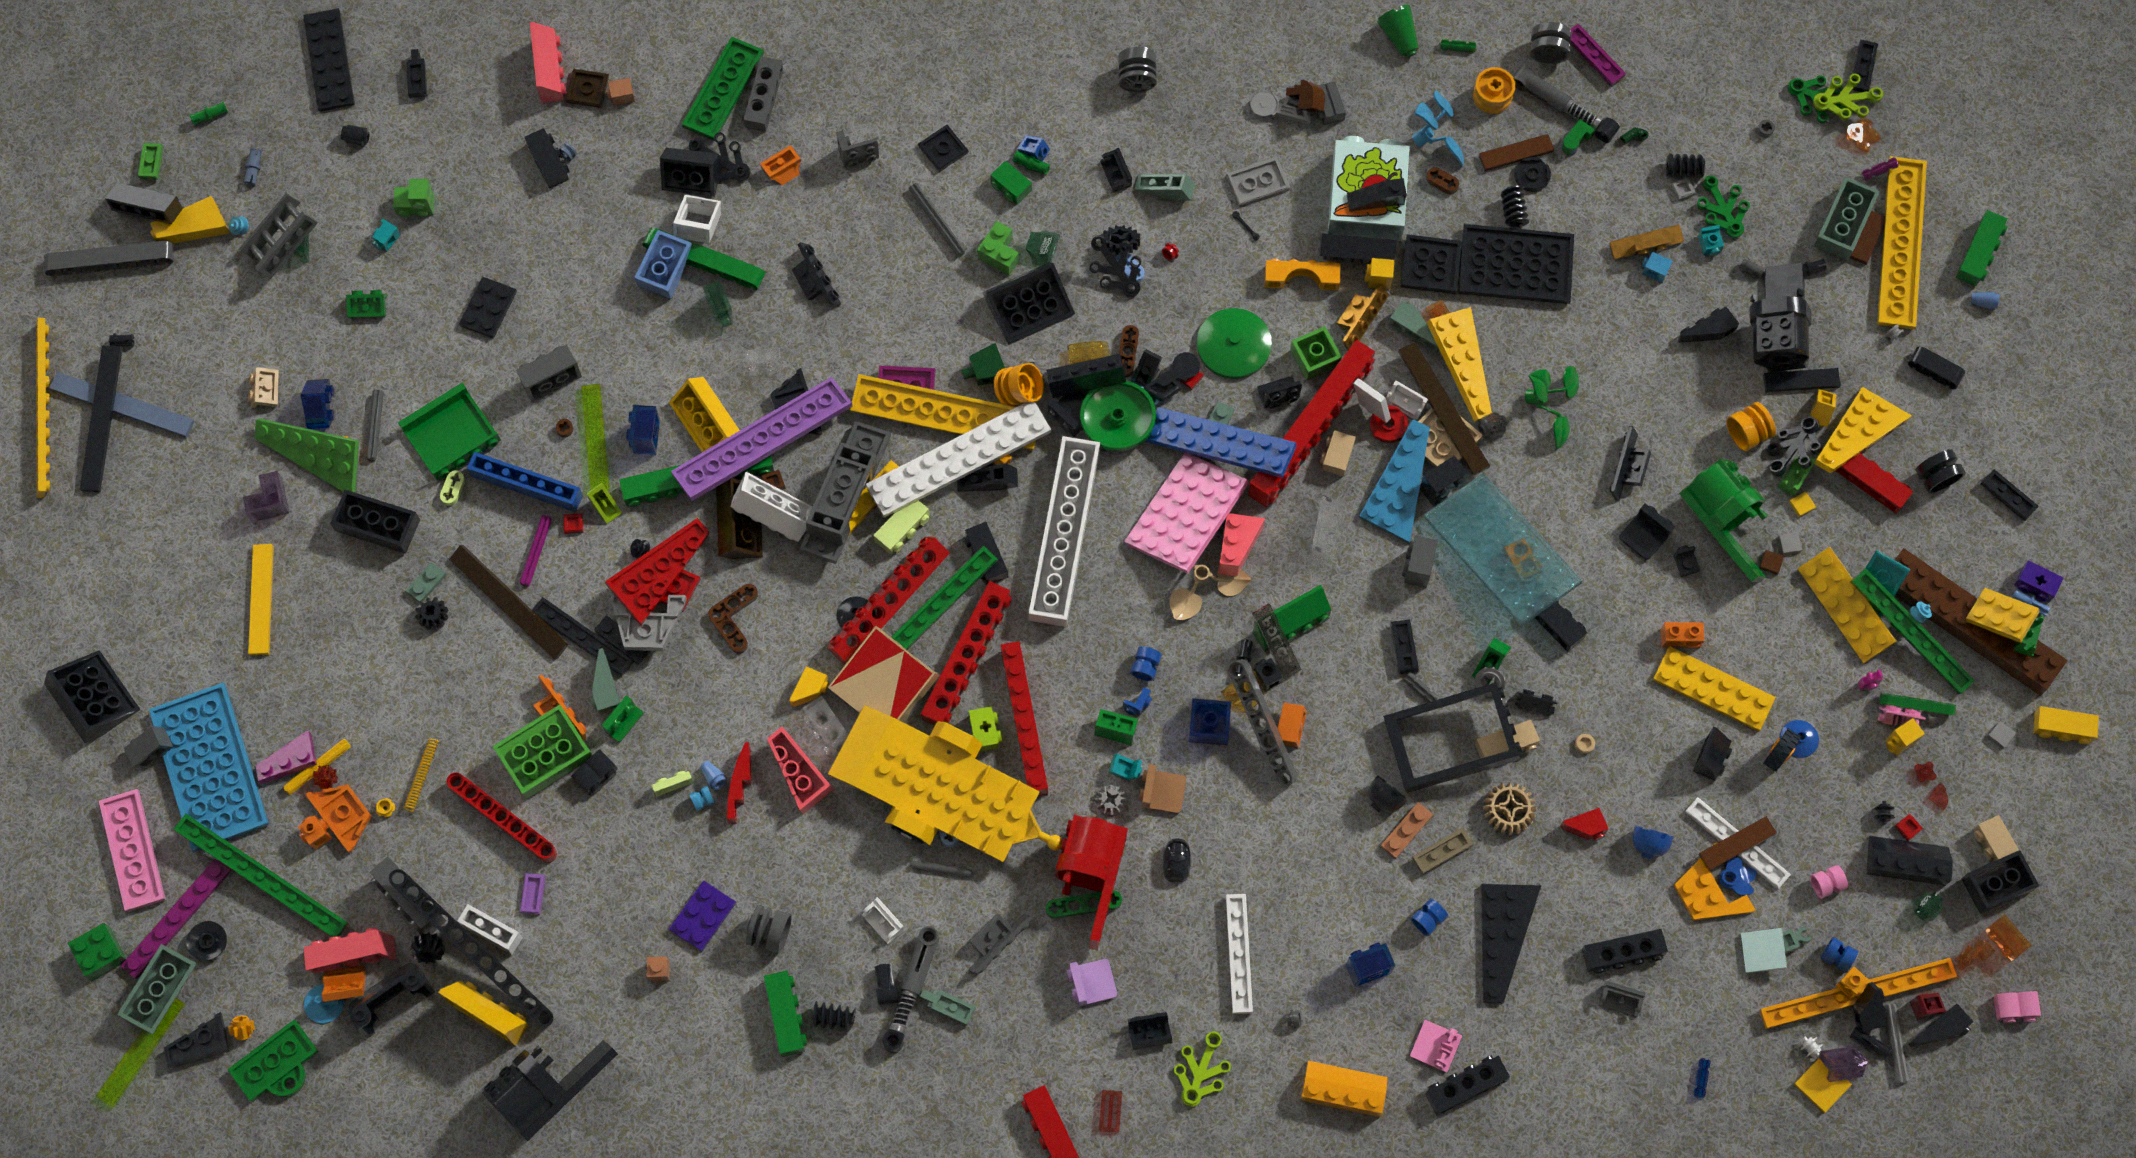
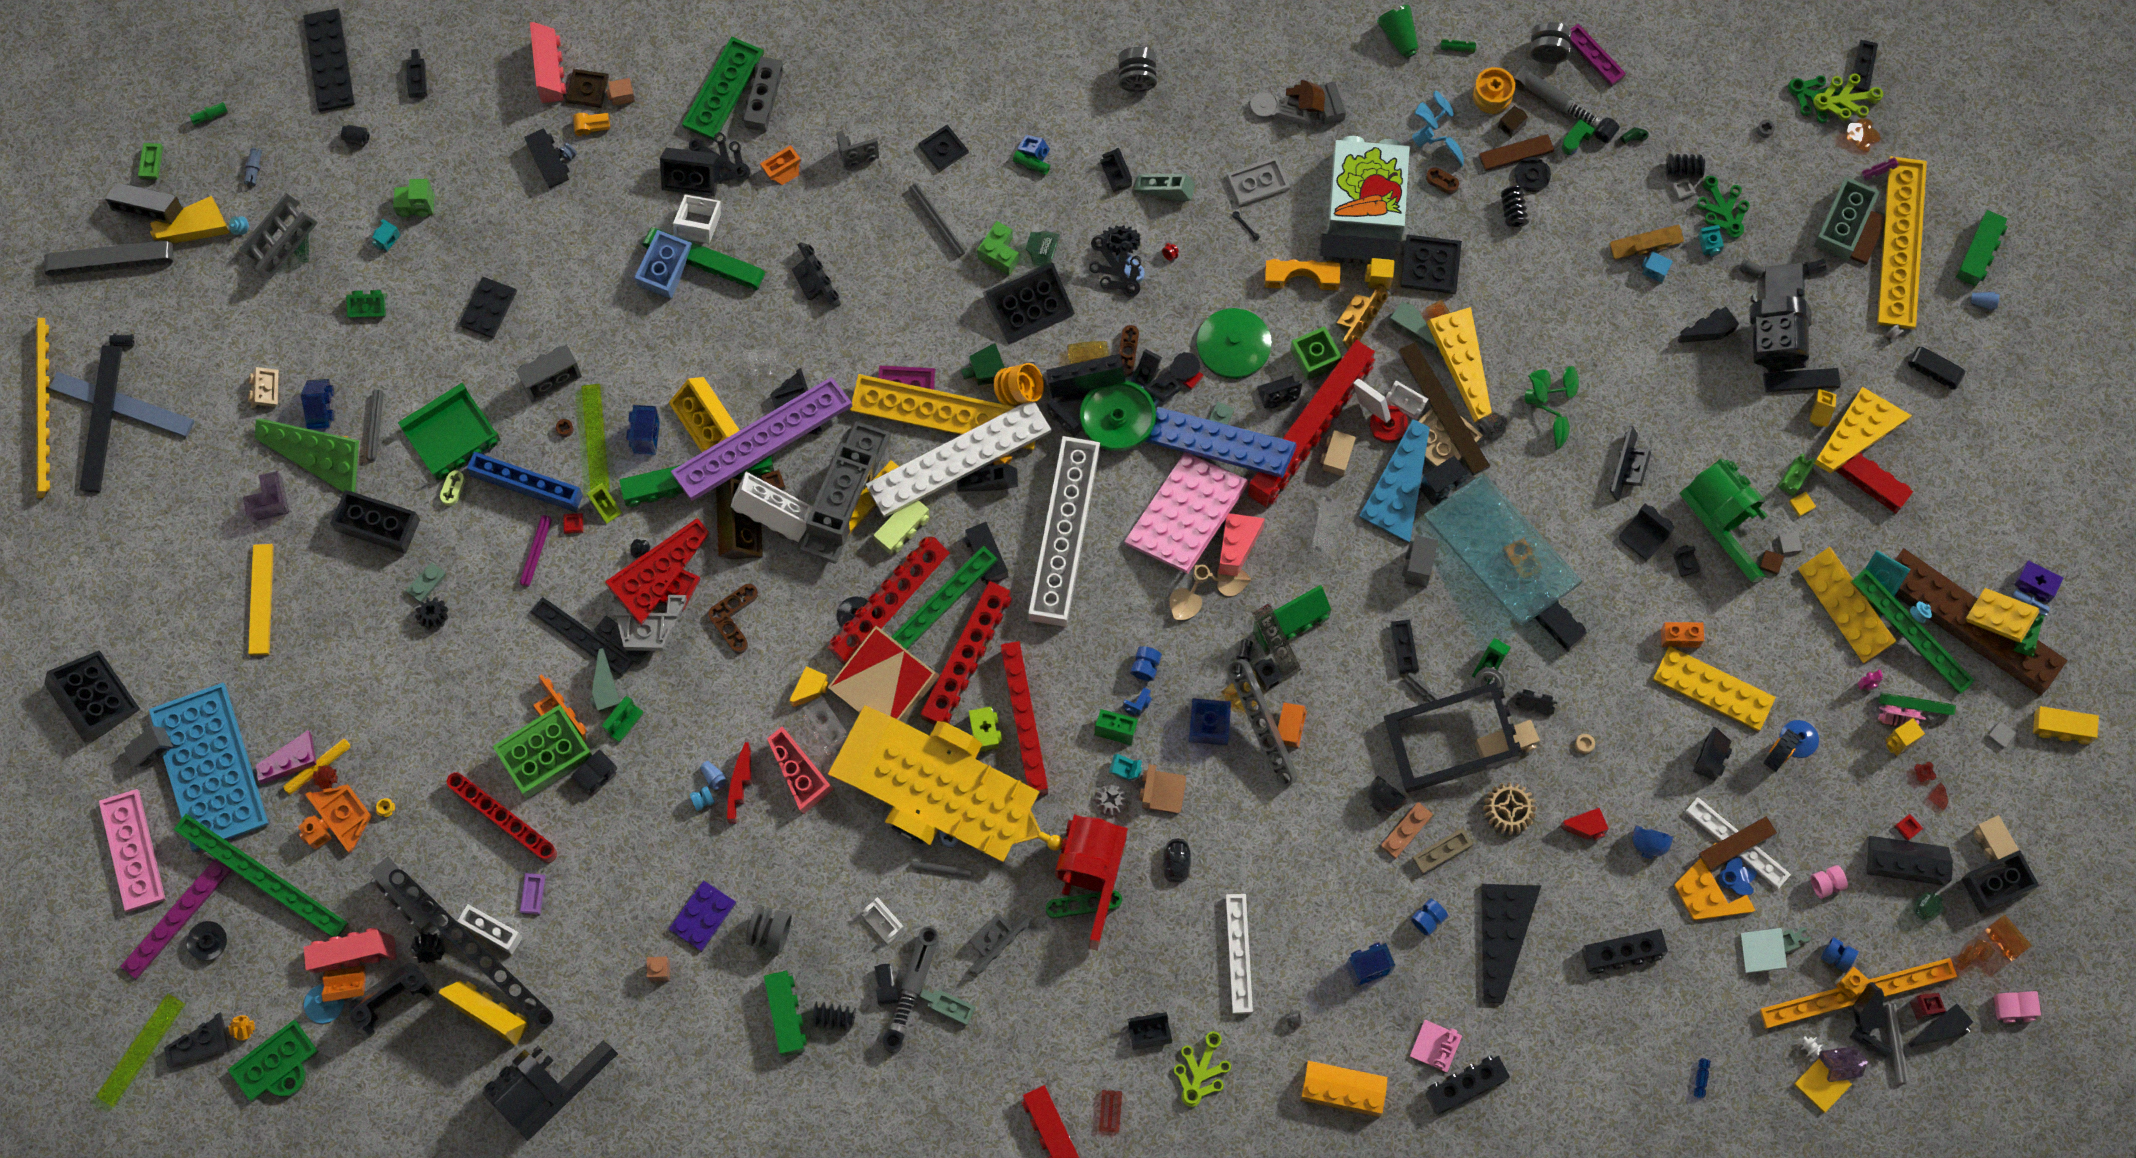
(97, 952): green brick -> none
(156, 989): sand green slope -> none
(420, 767): yellow piece -> none
(508, 602): dark brown tile -> none
(587, 123): none -> light orange piece
(667, 785): yellowish green plate -> none
(715, 298): clear green torso -> none
(1010, 182): green brick -> none
(1092, 982): lavender bracket -> none
(1378, 195): black slope -> none
(1513, 121): none -> dark brown brick
(1516, 263): black plate -> none
(1621, 999): dark grey hinge -> none
(1751, 426): light orange wheel -> none
(1795, 444): black plant -> none
(1884, 812): black wheel -> none
(1940, 471): black wheel -> none
(2009, 495): black plate -> none

